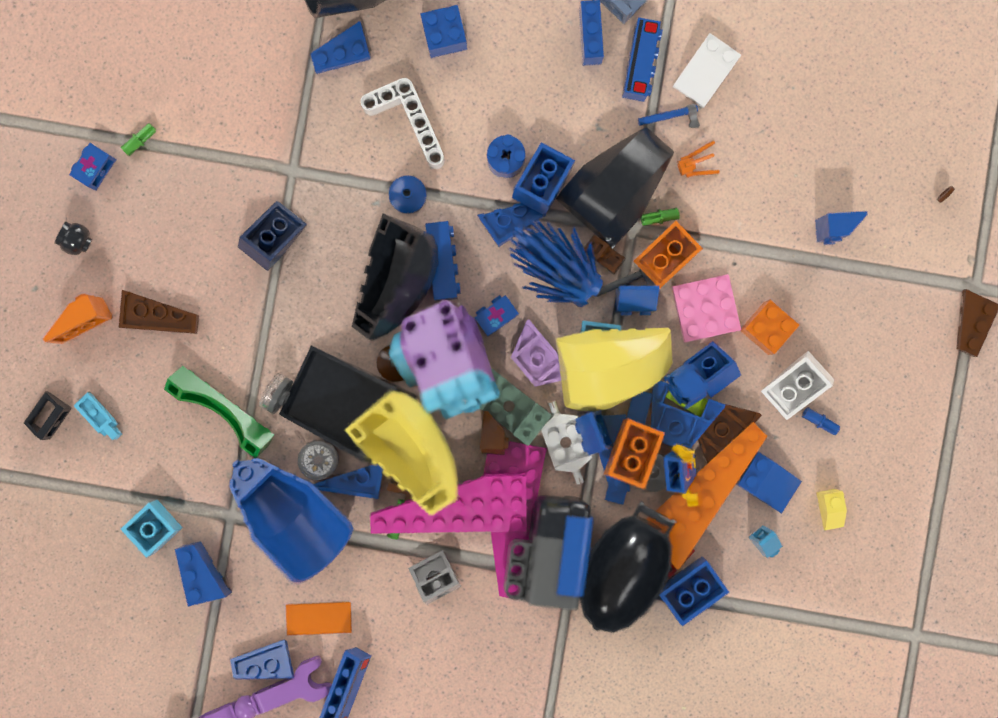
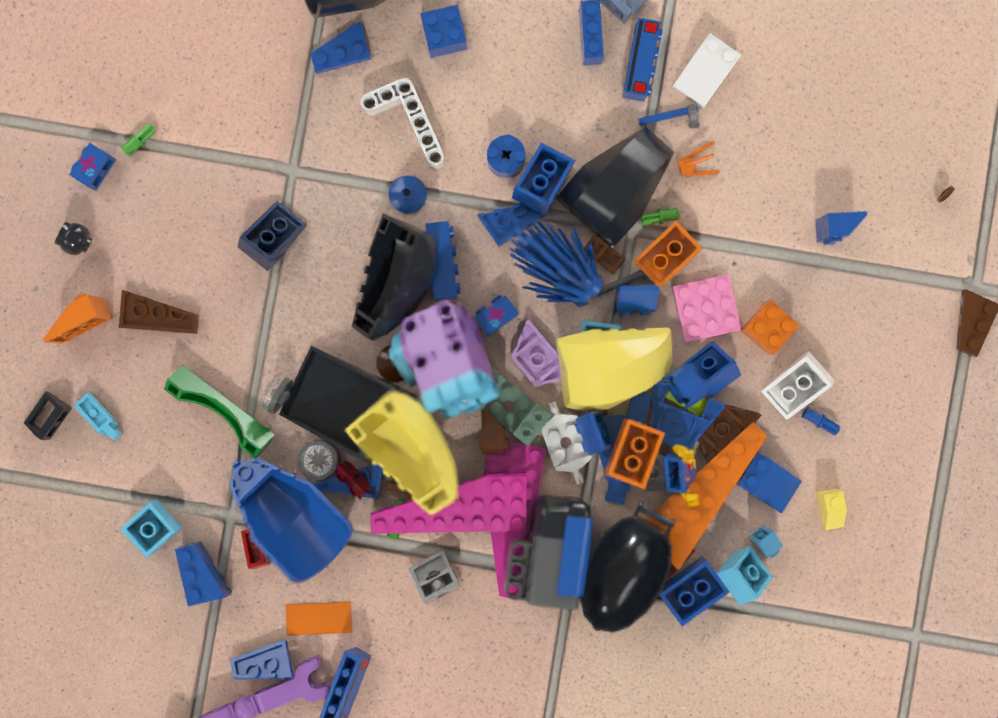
(250, 556): none -> red slope
(357, 486): none -> dark red hinge
(744, 575): none -> medium azure brick

